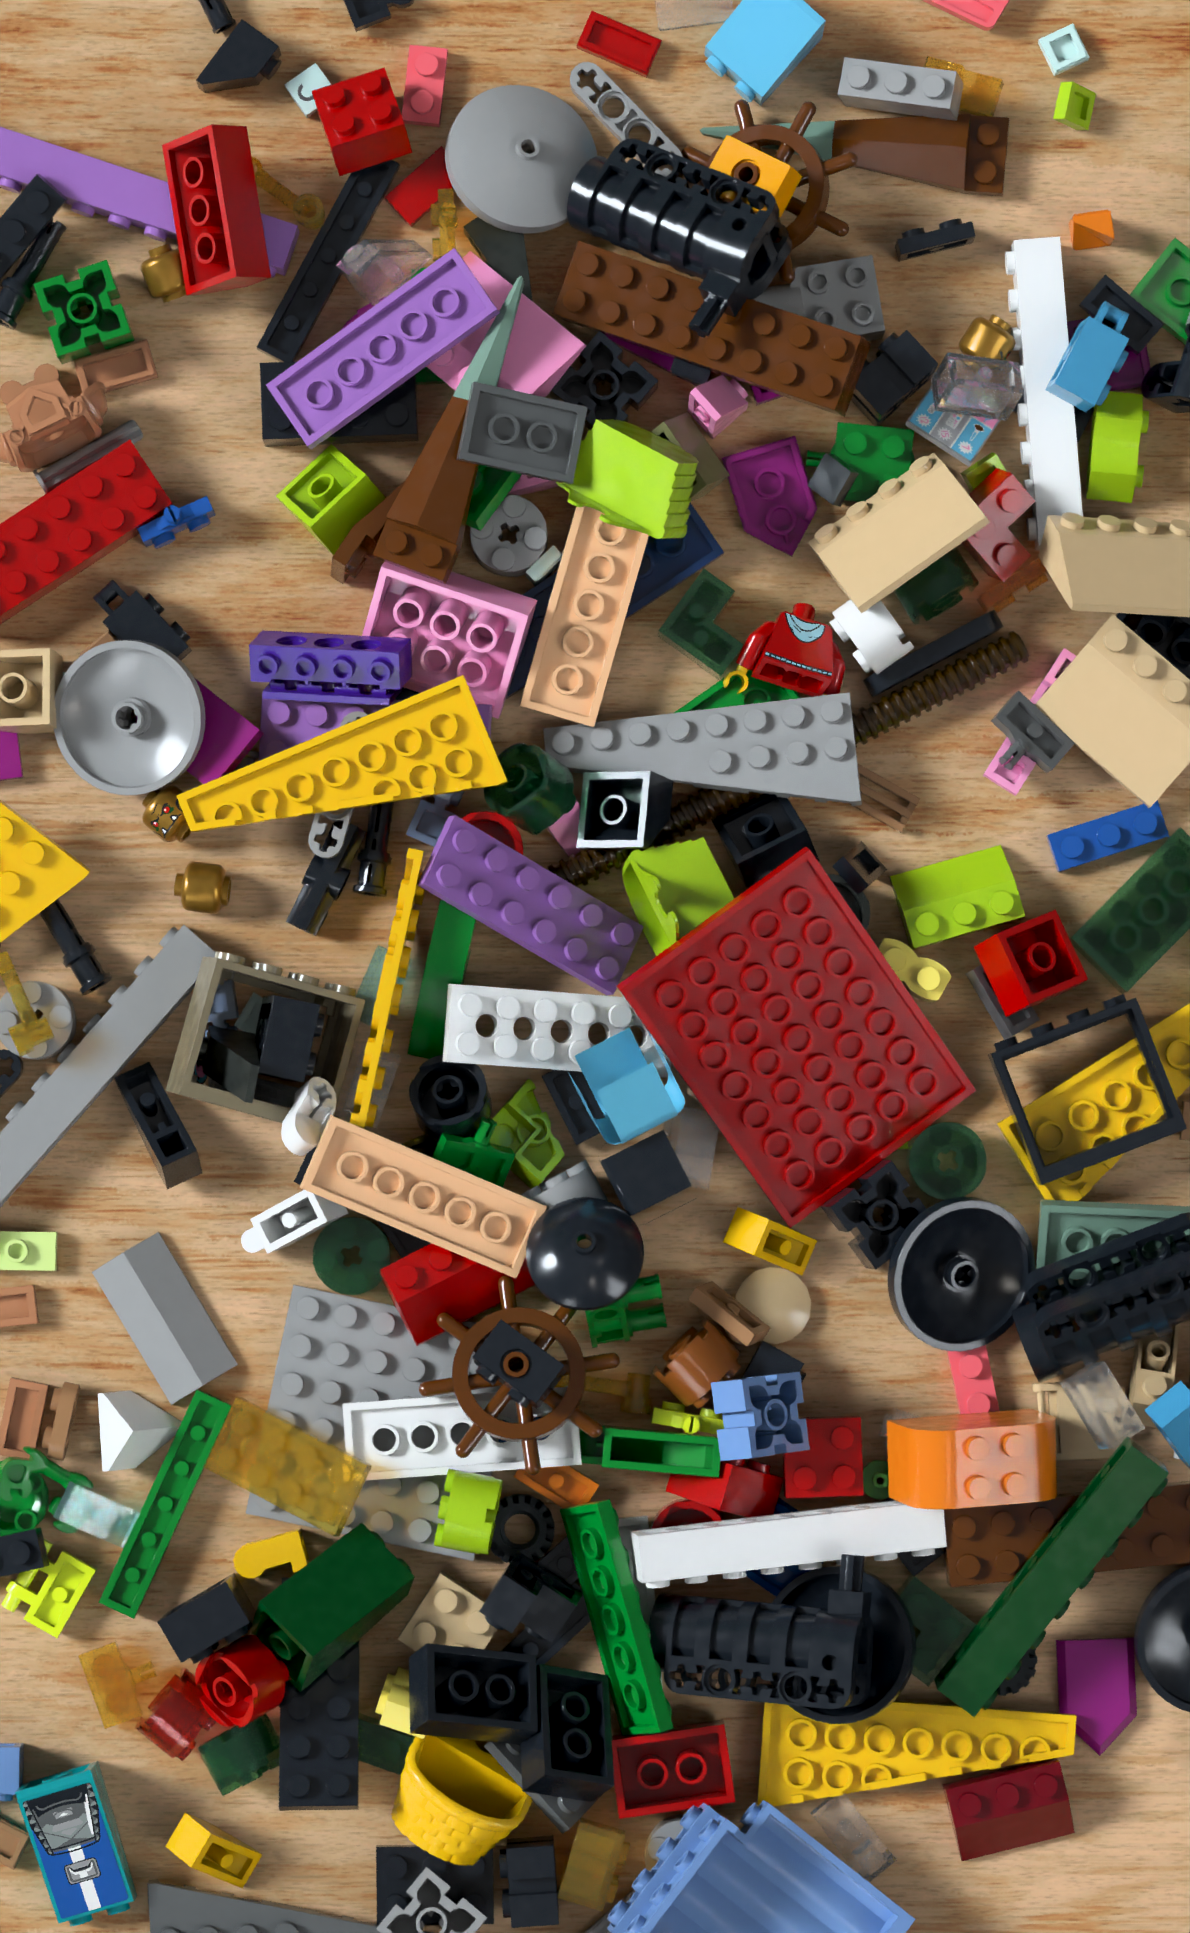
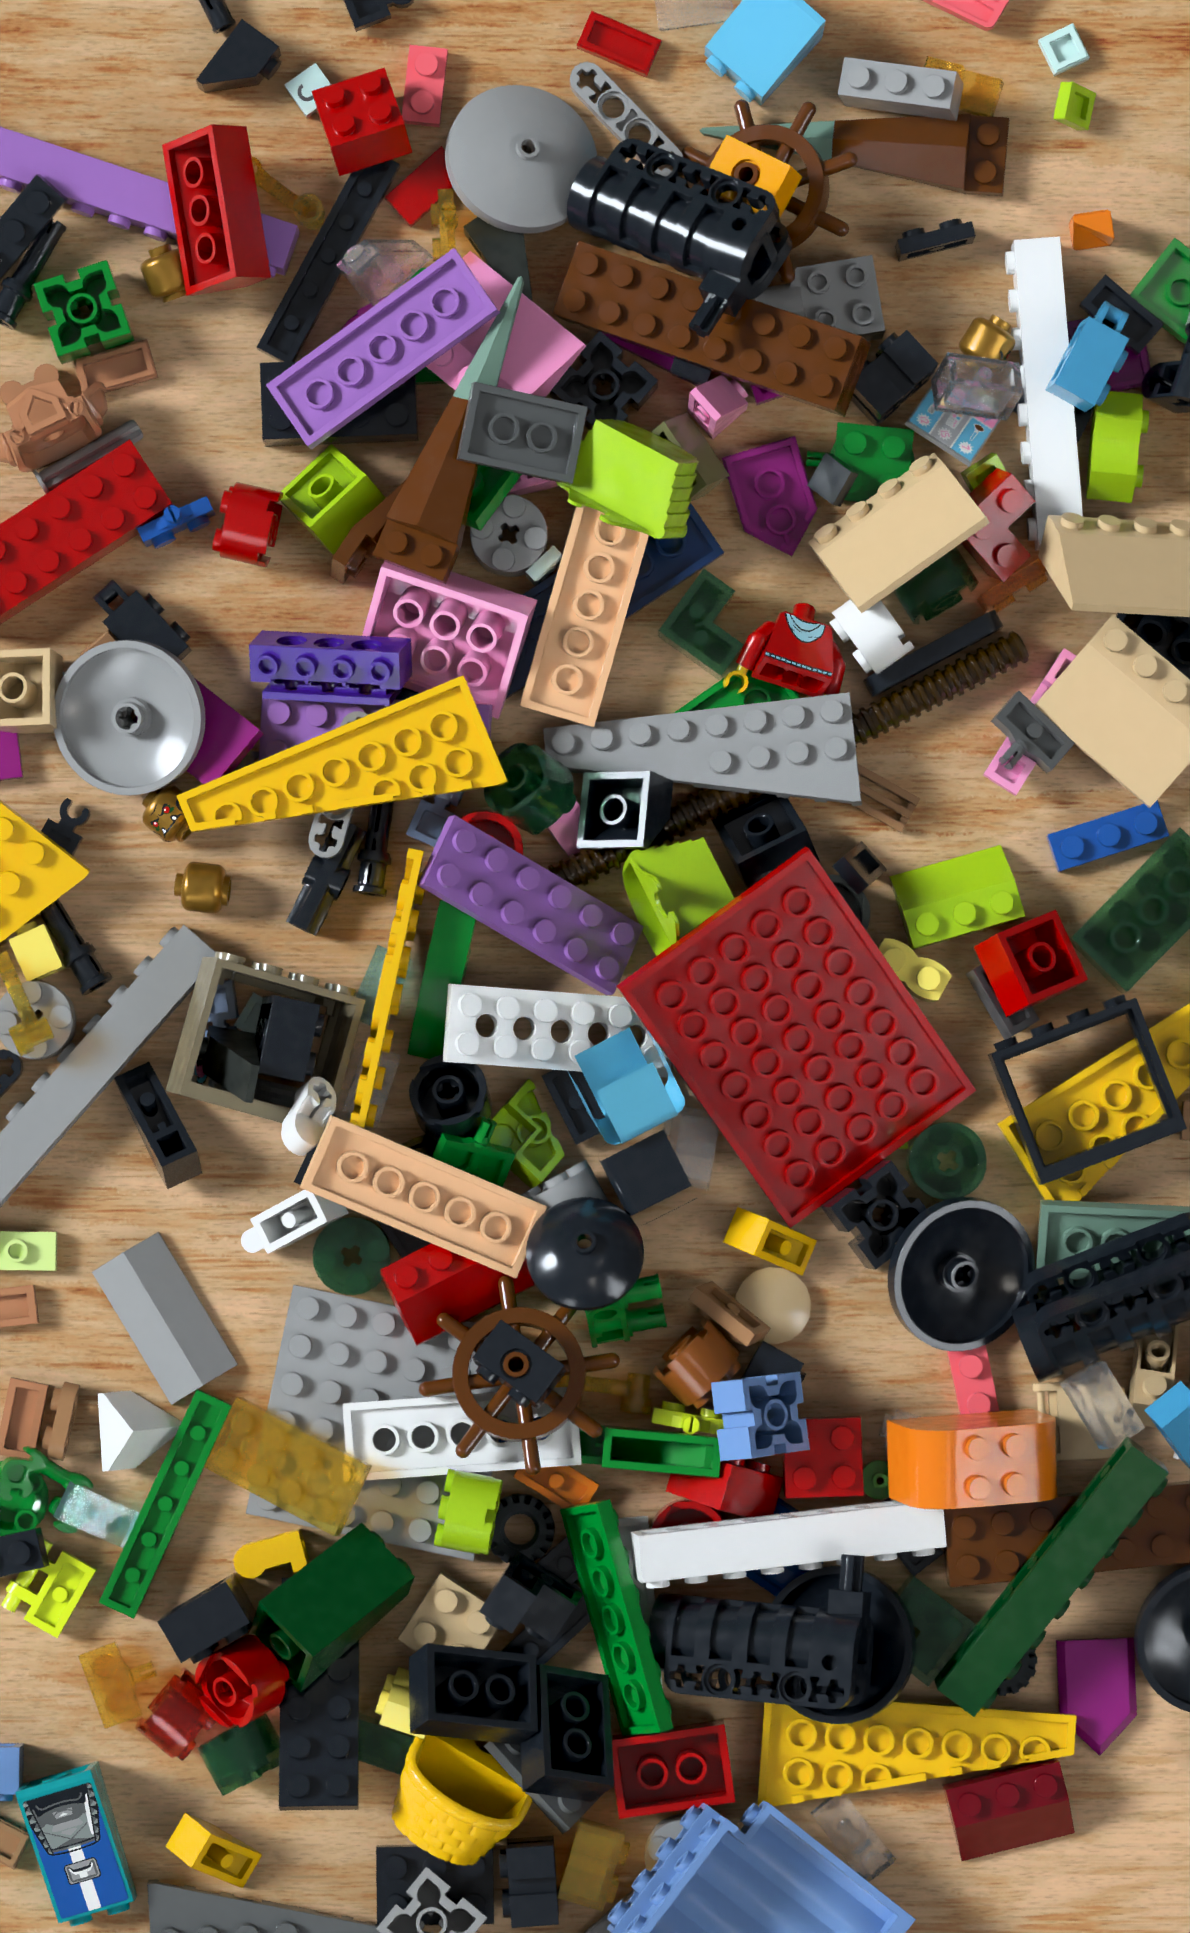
(36, 951): none -> light yellow brick
(63, 832): none -> black plate
(248, 524): none -> red brick

